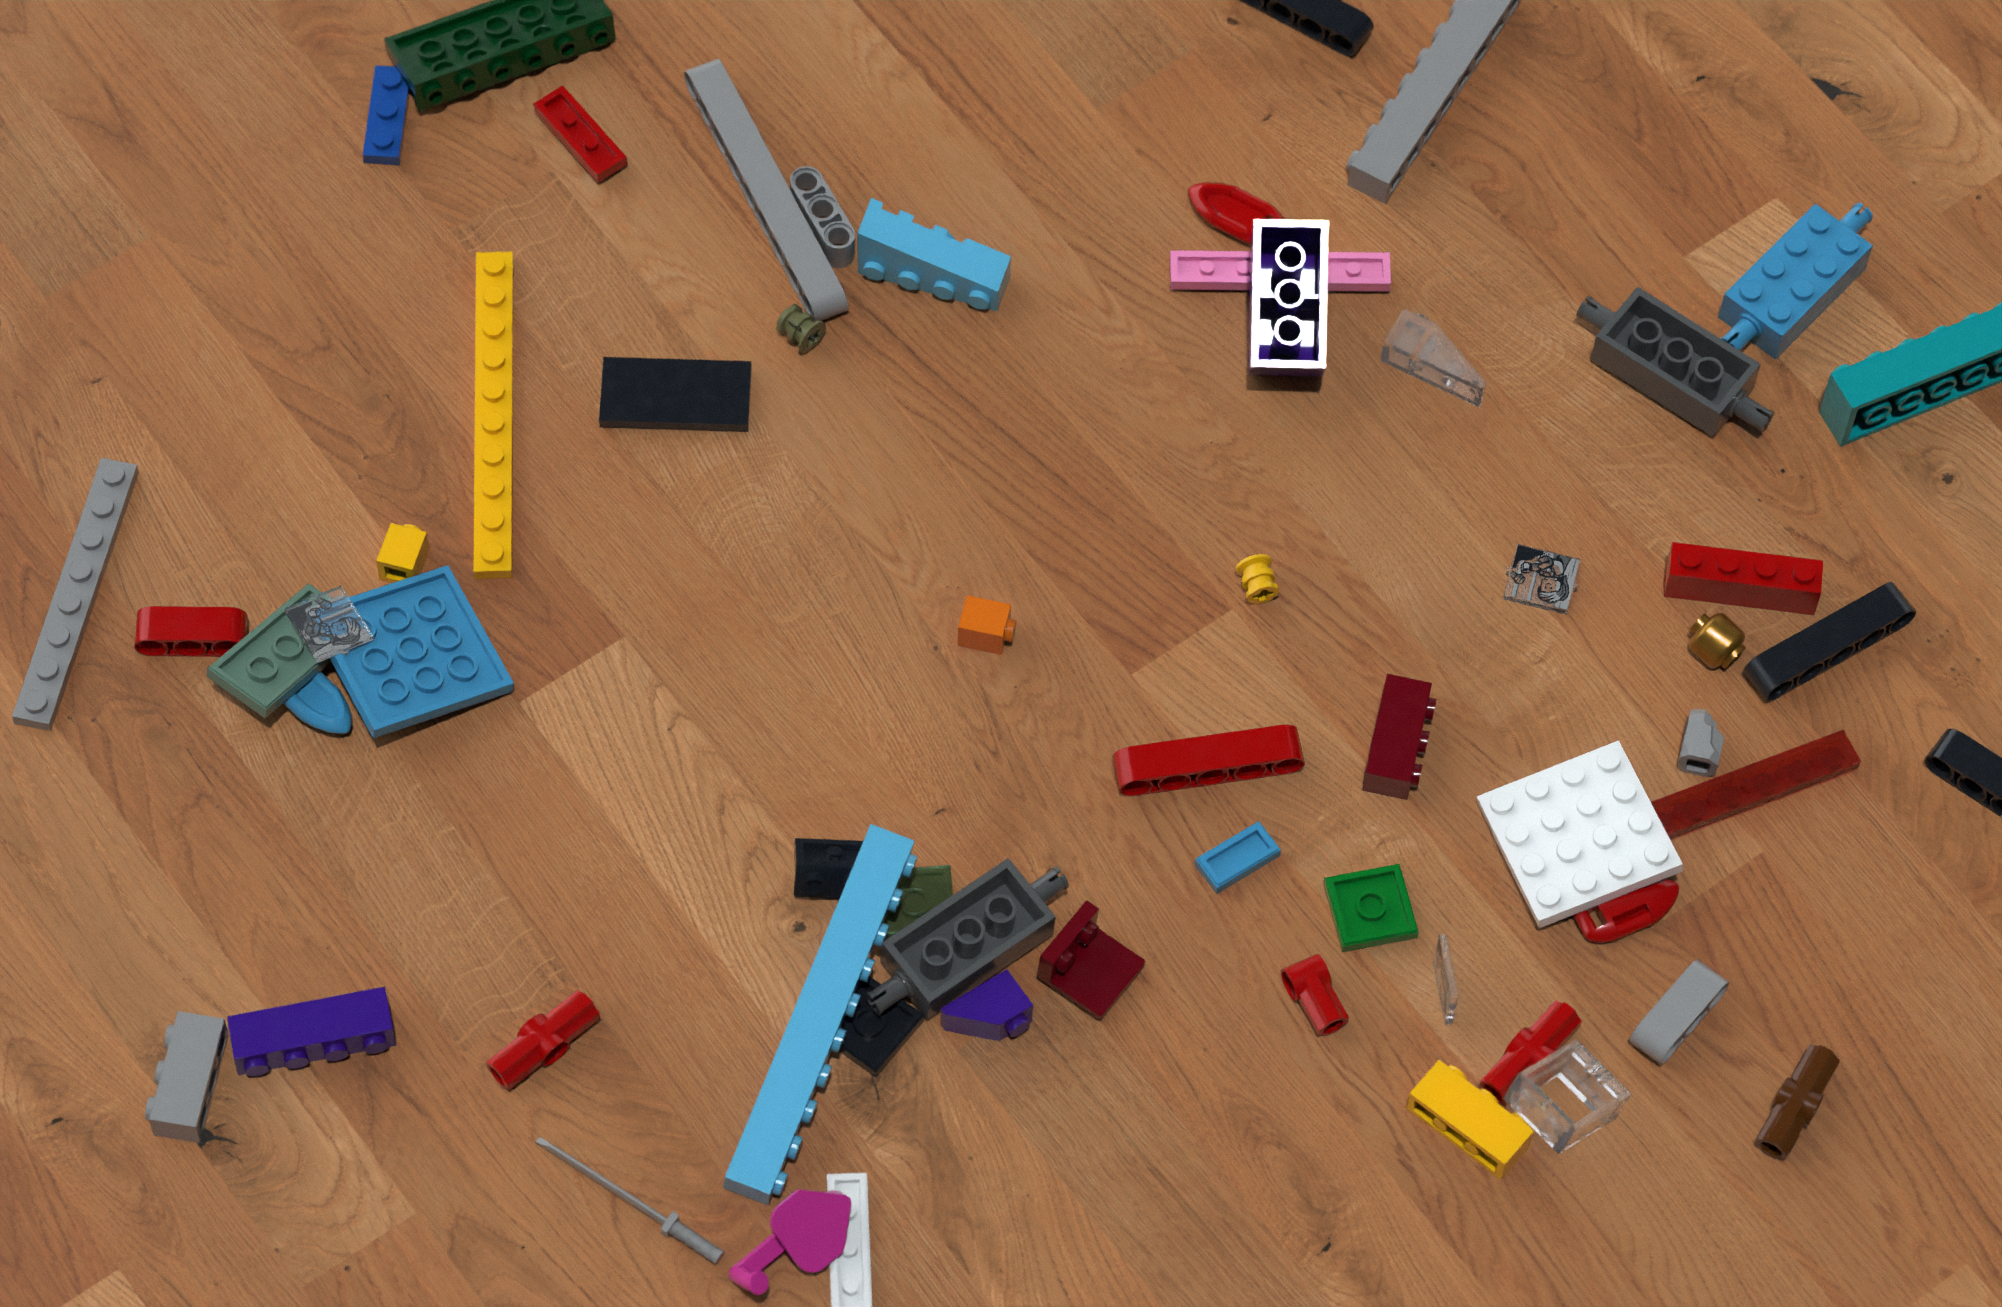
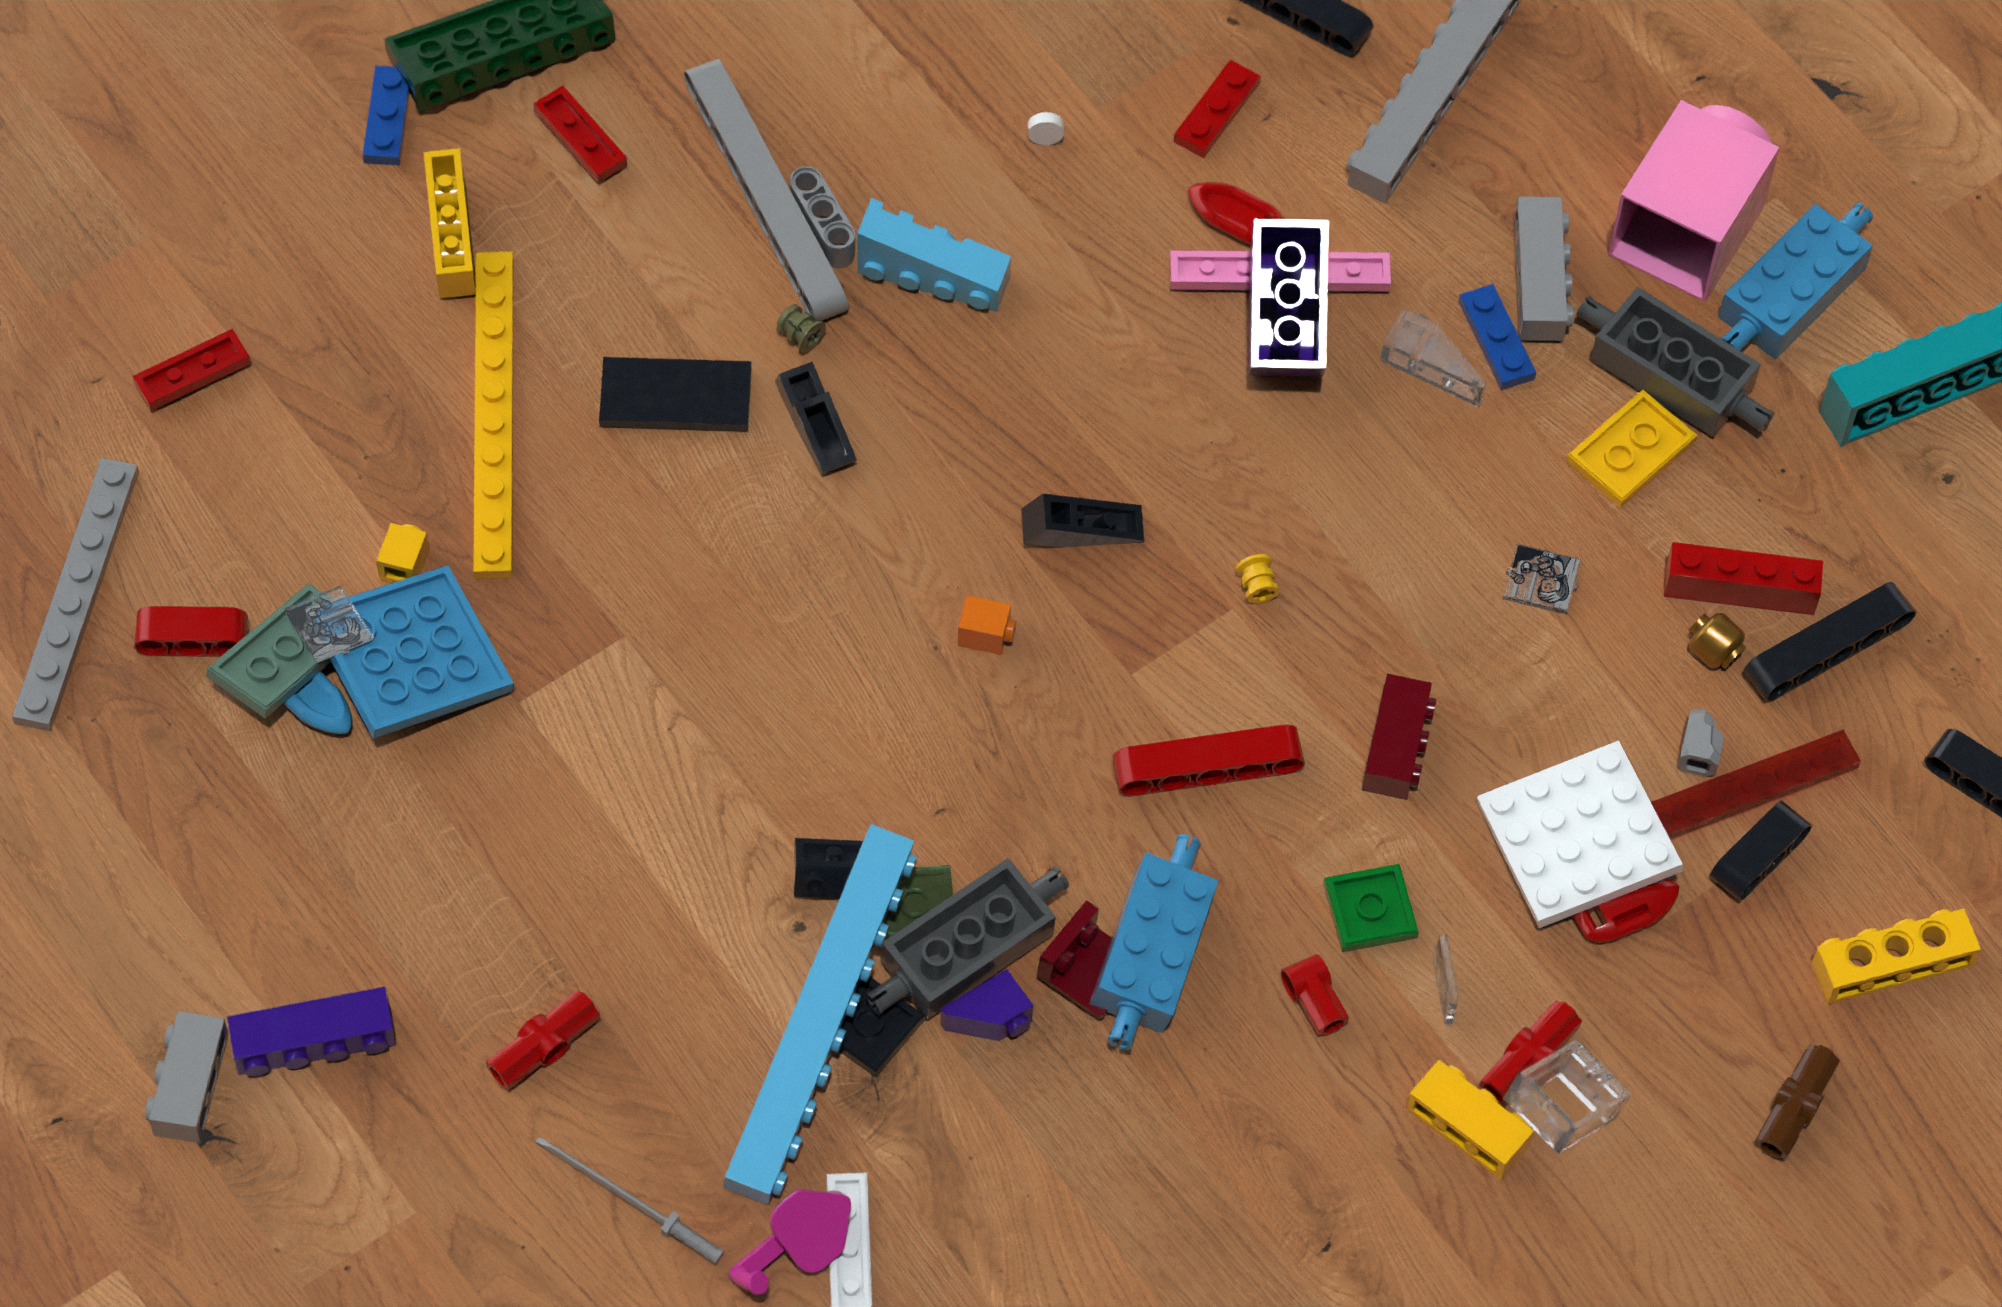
(191, 369): none -> red plate
(449, 223): none -> yellow brick
(815, 417): none -> black slope
(1045, 128): none -> white tile
(1080, 522): none -> black slope
(1154, 942): none -> dark azure brick
(1216, 108): none -> red plate
(1237, 857): dark azure tile -> none
(1497, 337): none -> blue plate
(1541, 268): none -> light grey brick
(1631, 448): none -> yellow tile
(1679, 1012): light grey beam -> none
(1694, 197): none -> bright pink container
(1760, 850): none -> black beam
(1844, 980): none -> yellow brick

